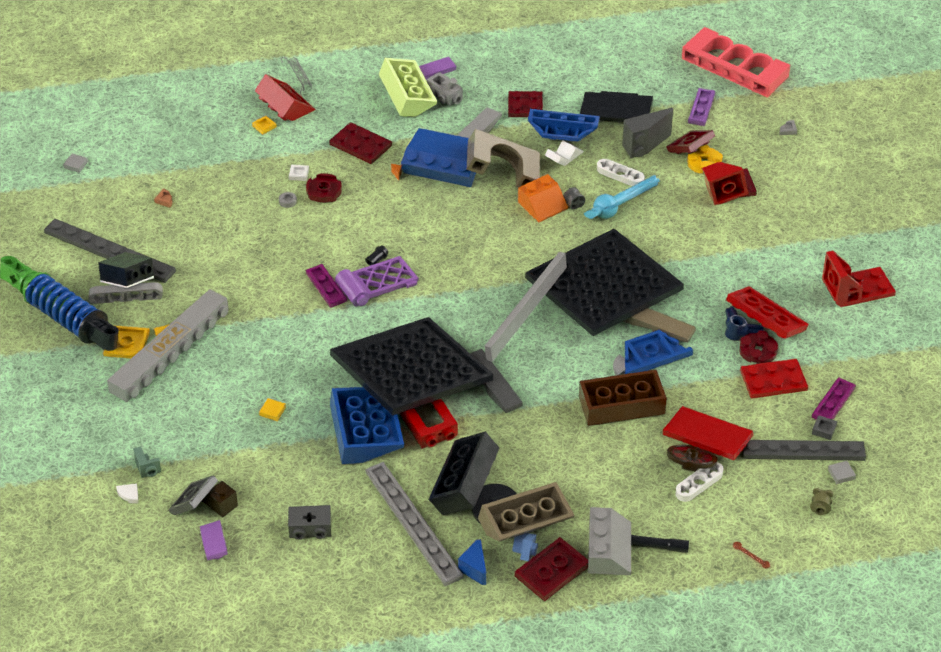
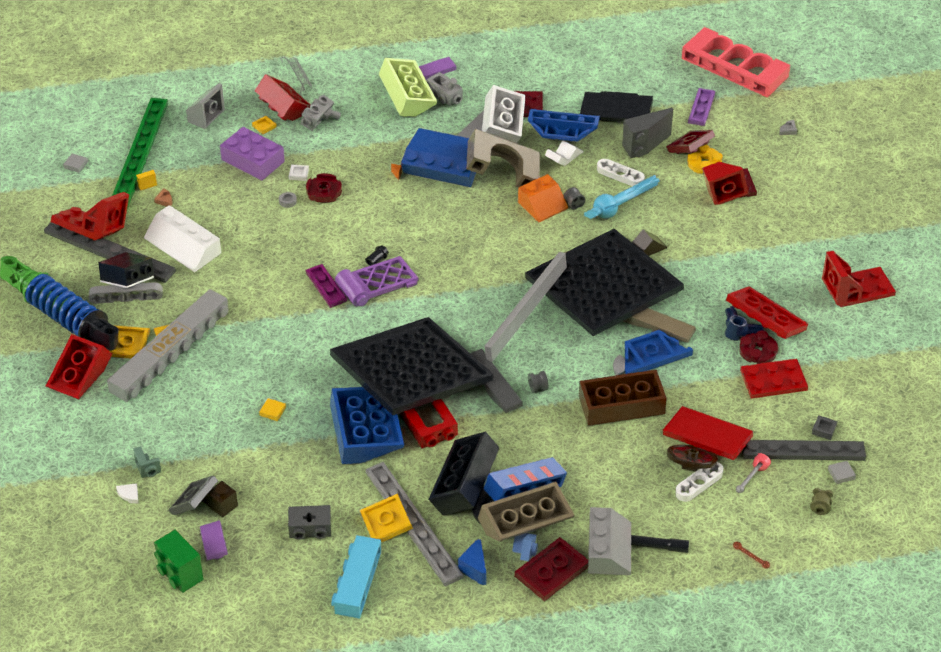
(78, 367): none -> red slope
(98, 222): none -> red bracket
(141, 147): none -> green plate
(146, 180): none -> yellow tile
(178, 561): none -> green brick
(183, 239): none -> white slope
(207, 107): none -> light grey slope
(252, 153): none -> medium lavender brick
(318, 111): none -> light grey brick
(357, 576): none -> medium azure brick
(360, 143): dark red plate -> none
(386, 518): none -> yellow tile
(504, 113): none -> white brick
(524, 478): none -> brick
(538, 381): none -> dark grey wheel
(649, 242): none -> slope
(758, 466): none -> hinge
(834, 399): magenta tile -> none

